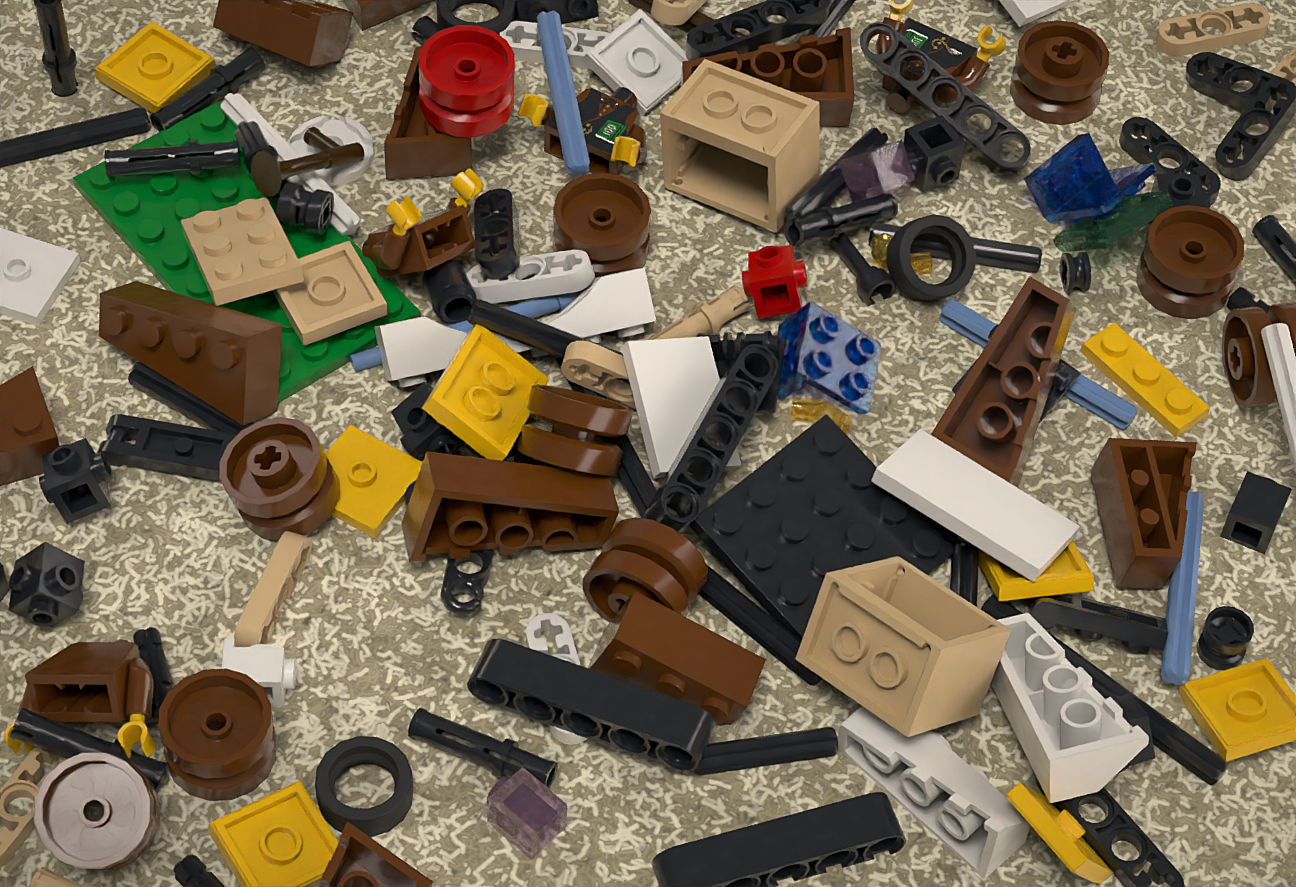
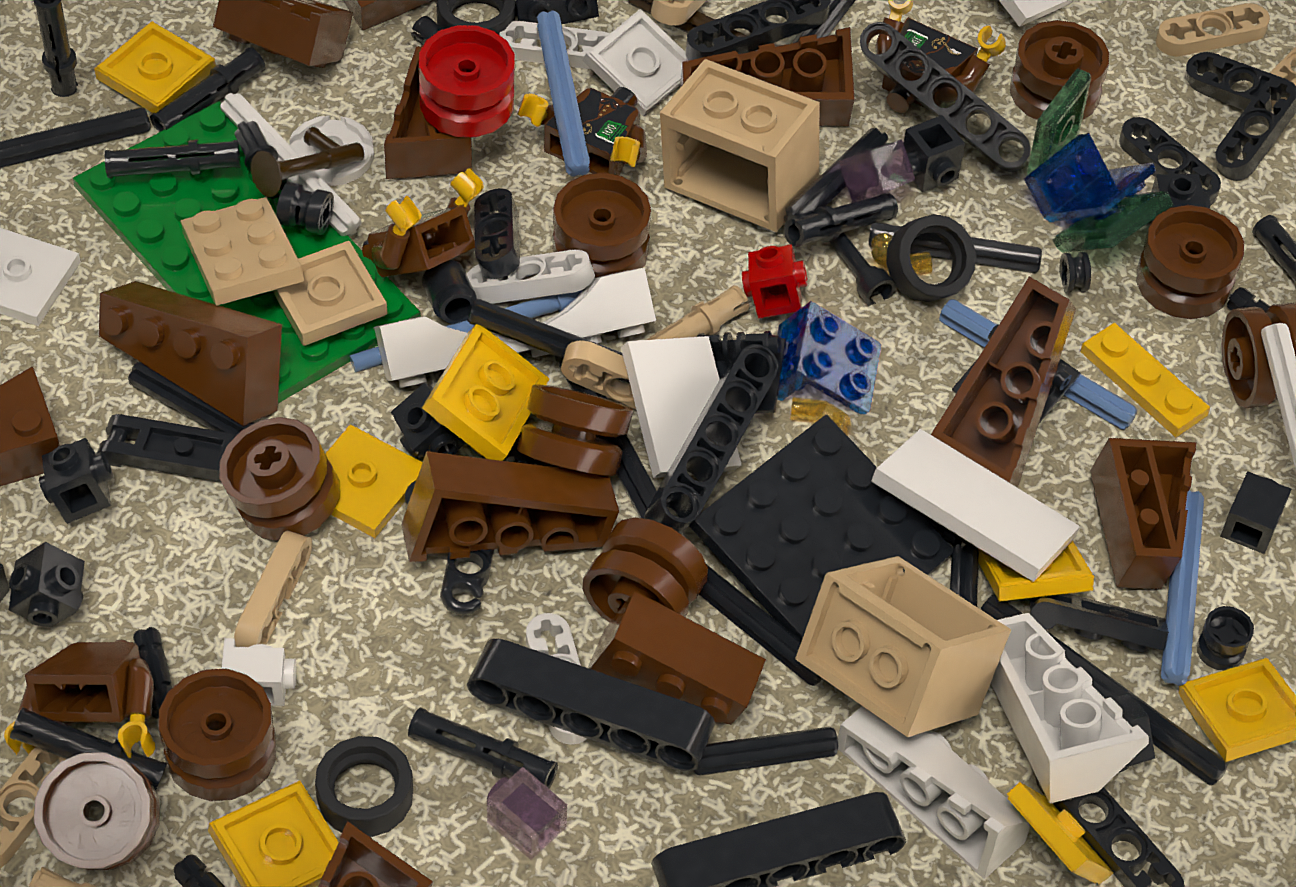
(1060, 119): none -> clear green plate

